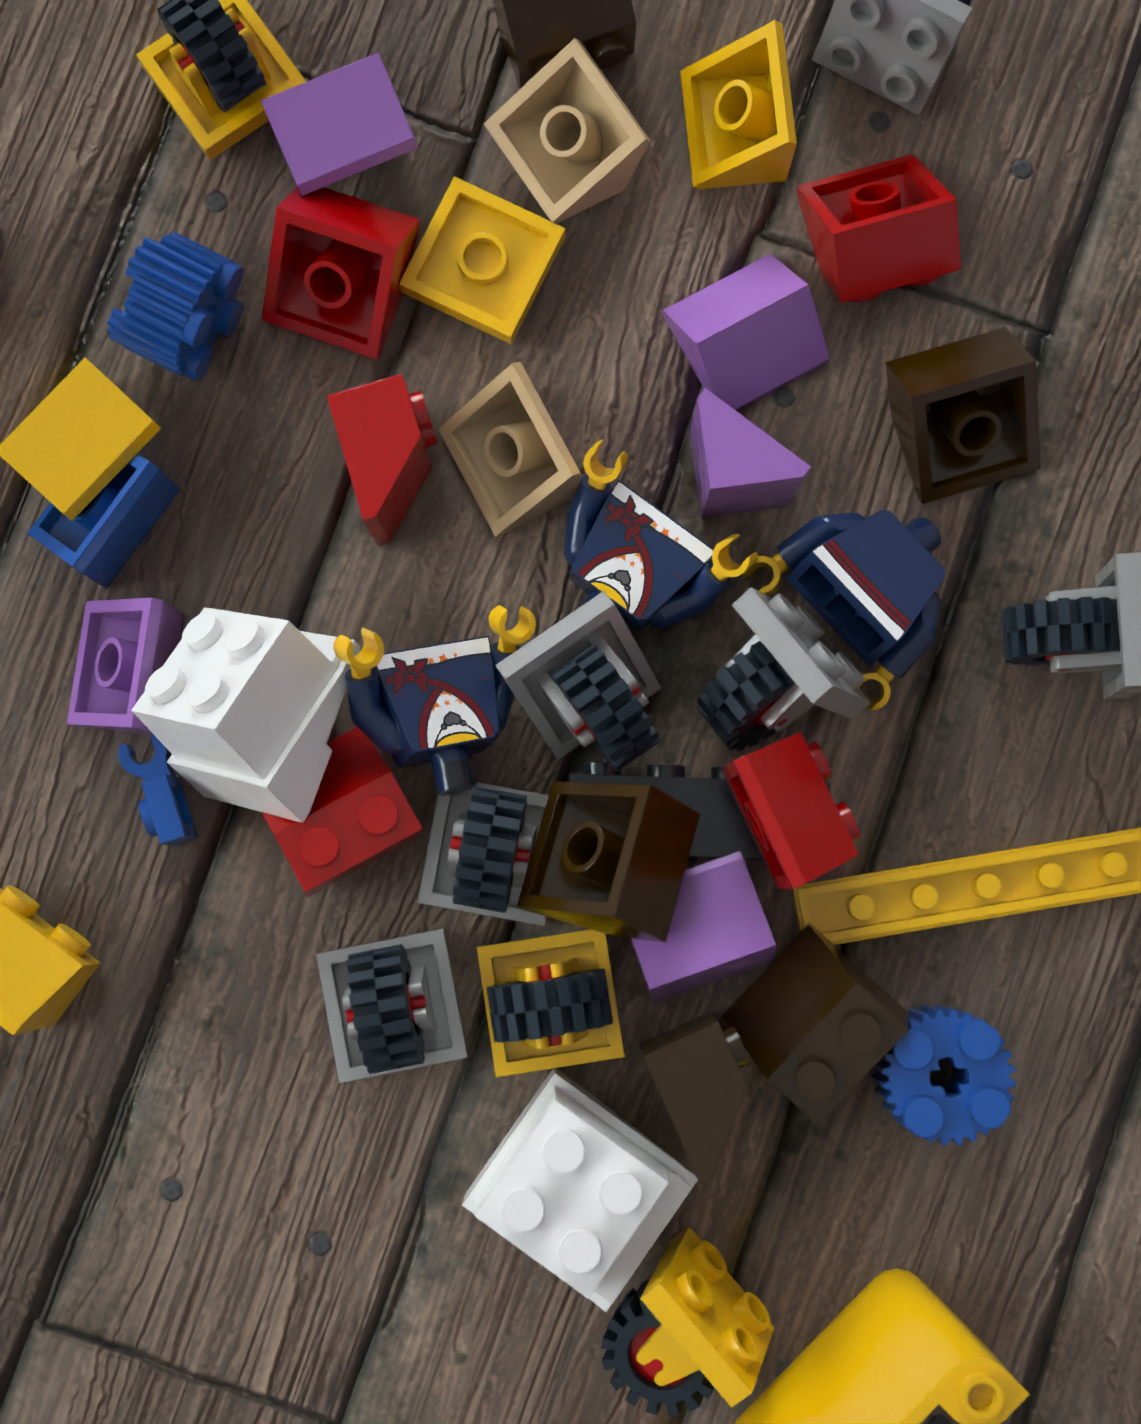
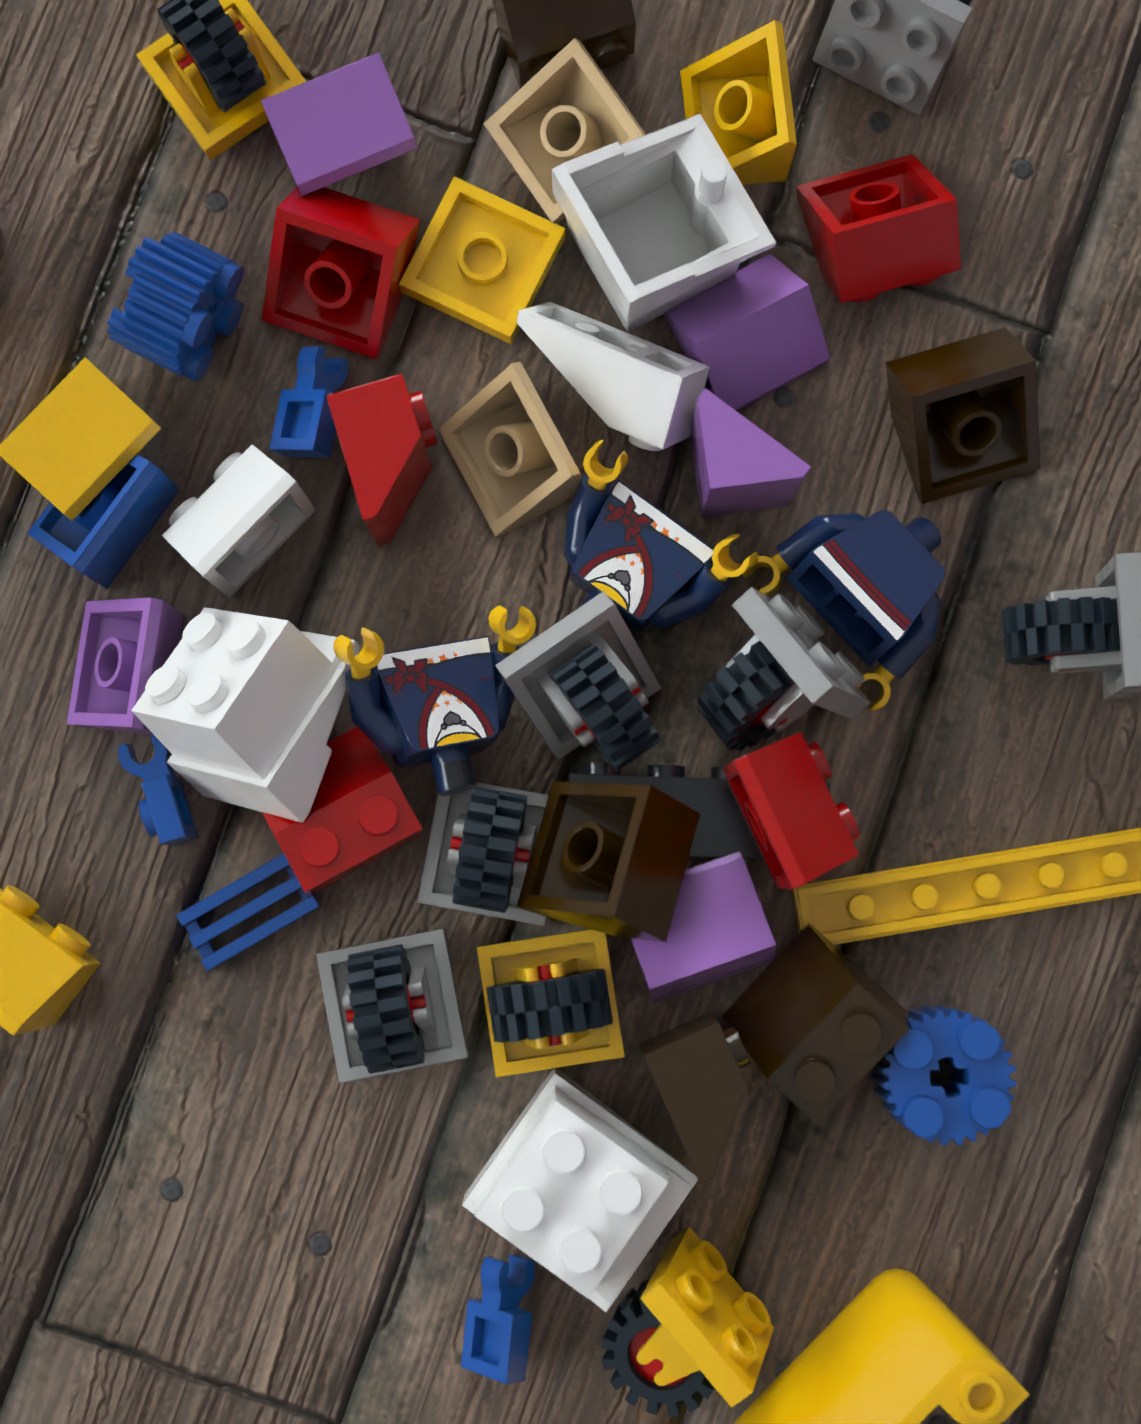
(202, 937): none -> blue tile
(238, 519): none -> white slope
(303, 414): none -> blue plate
(495, 1326): none -> blue plate
(620, 376): none -> white slope
(659, 218): none -> white piece

